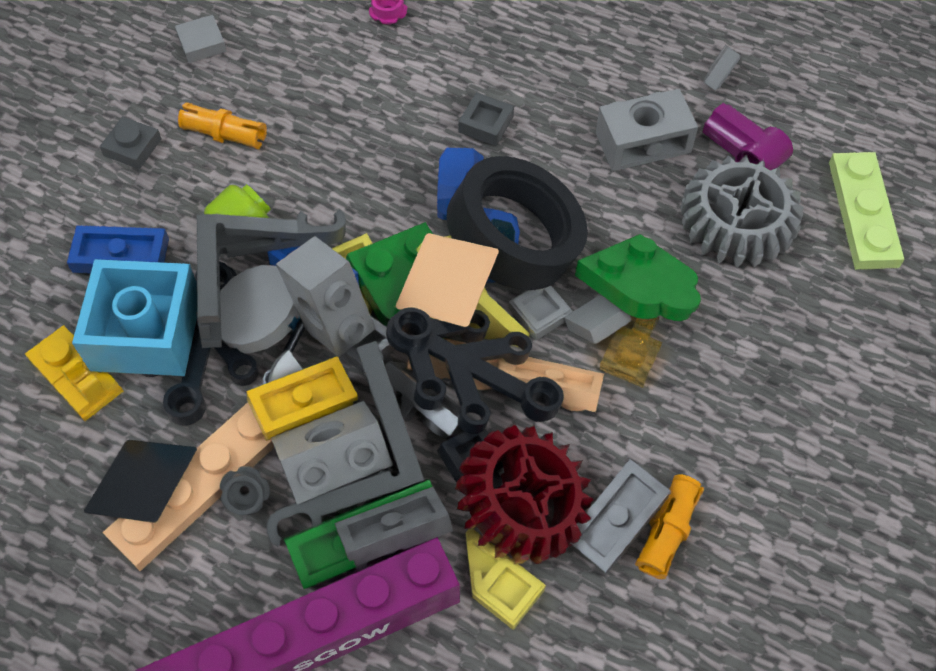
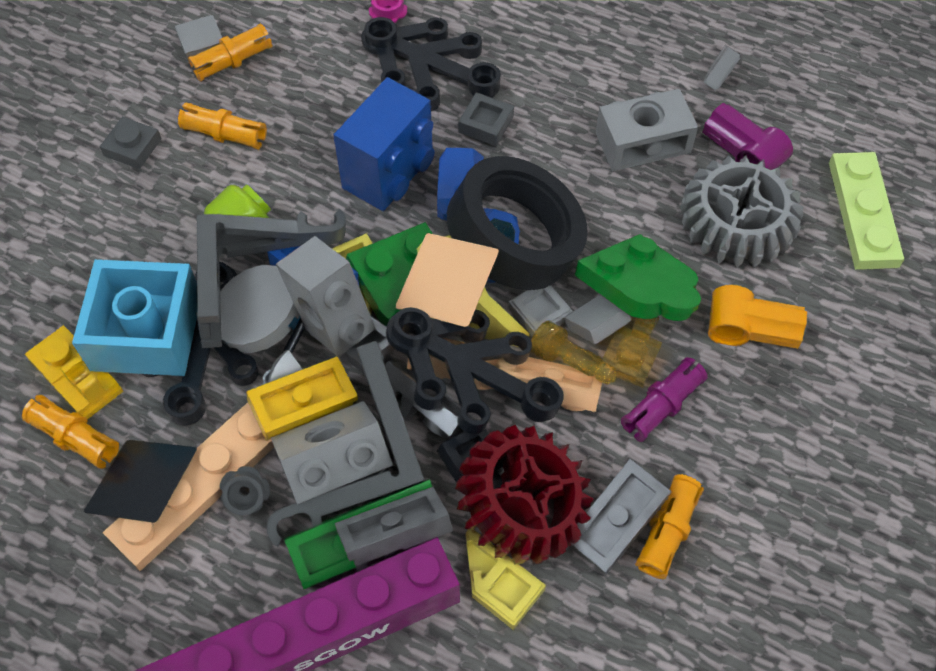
(70, 431): none -> light orange pin
(115, 244): blue plate -> none
(230, 52): none -> light orange pin
(385, 39): none -> black plant
(385, 144): none -> blue brick
(552, 341): none -> clear yellow piece
(664, 399): none -> magenta pin
(741, 318): none -> light orange piece

